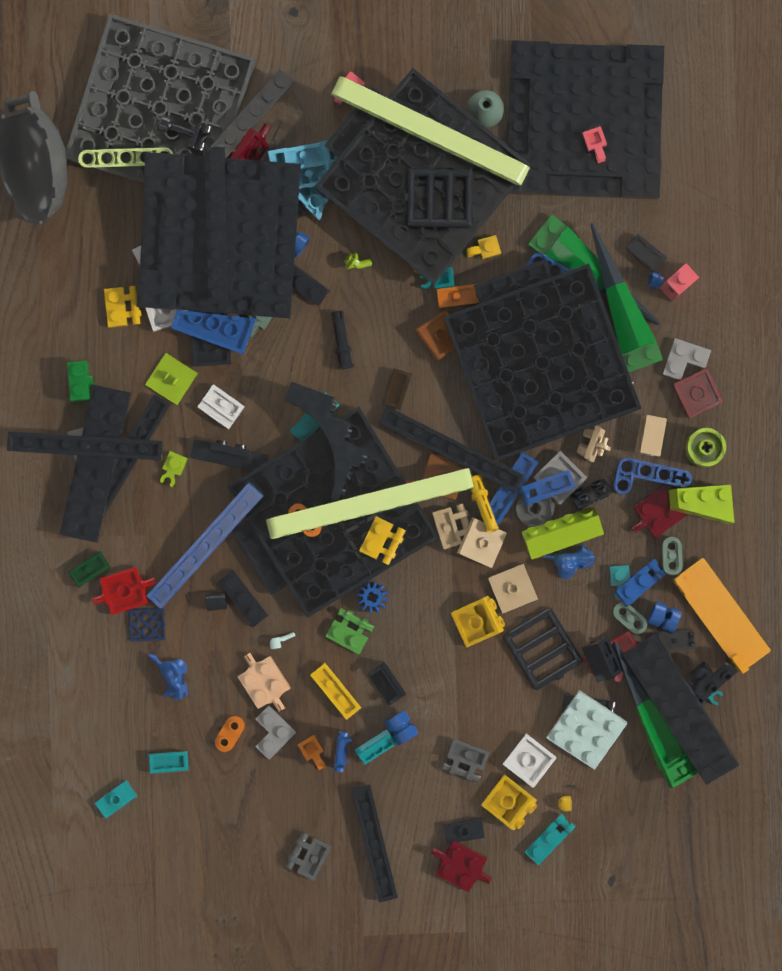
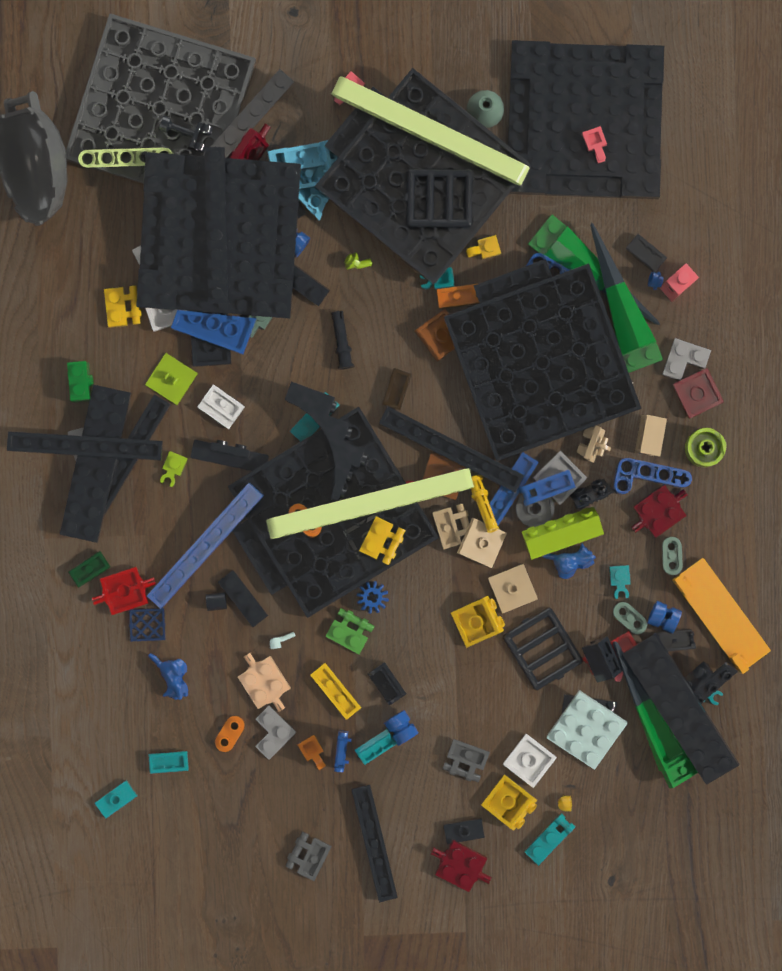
(639, 583): blue plate -> none
(706, 502): lime wedge -> none

